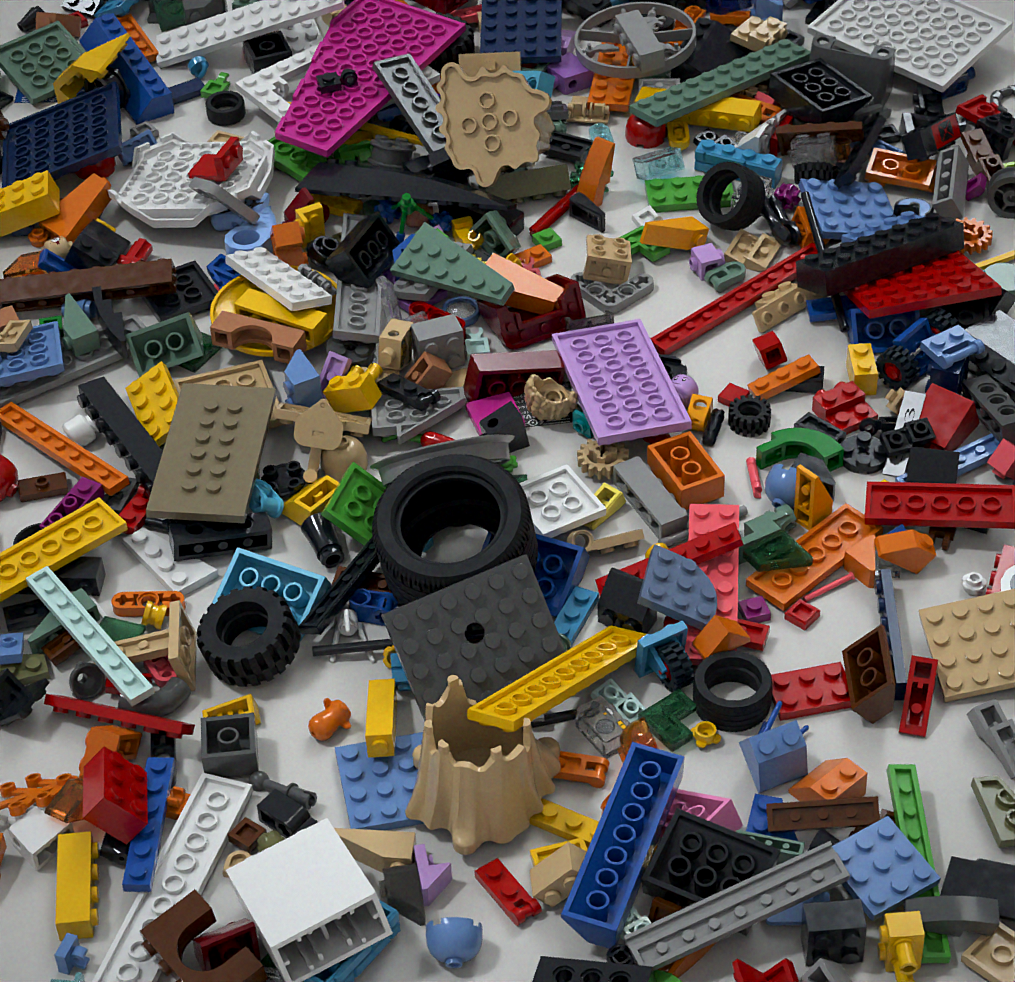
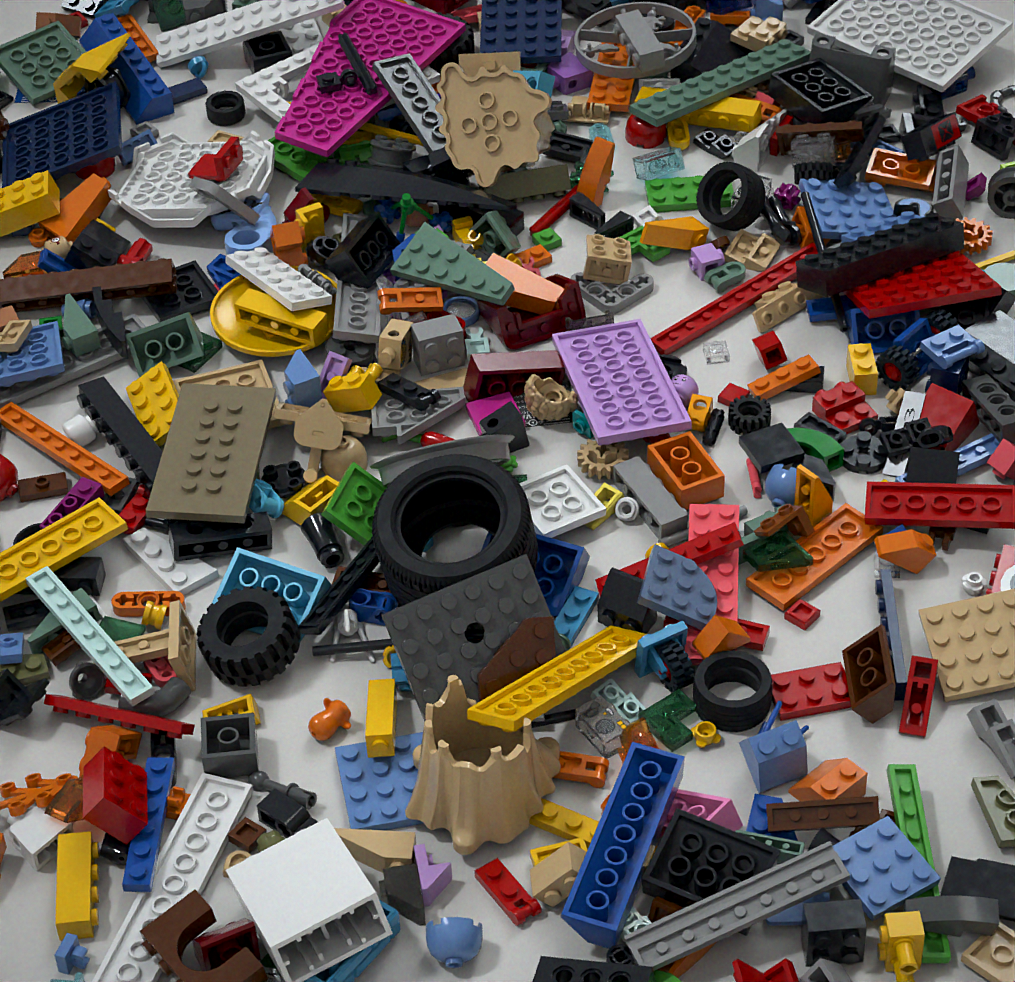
(29, 20): black cone -> none
(217, 85): bright green plate -> none
(234, 330): nougat arch -> none
(357, 64): none -> black axle
(410, 300): none -> orange plate
(429, 371): nougat slope -> none
(520, 654): none -> reddish brown plate
(607, 544): tan plate -> none
(617, 226): none -> black slope
(620, 509): none -> white plate
(711, 153): dark azure brick -> none
(716, 352): none -> clear plate
(721, 243): none -> reddish brown tile
(754, 610): magenta plate -> none
(771, 447): none -> black tile
(793, 516): none -> dark orange bracket
(829, 586): coral piece -> none
(861, 561): orange slope -> none
(935, 436): none -> black piece
(980, 154): reddish brown slope -> none

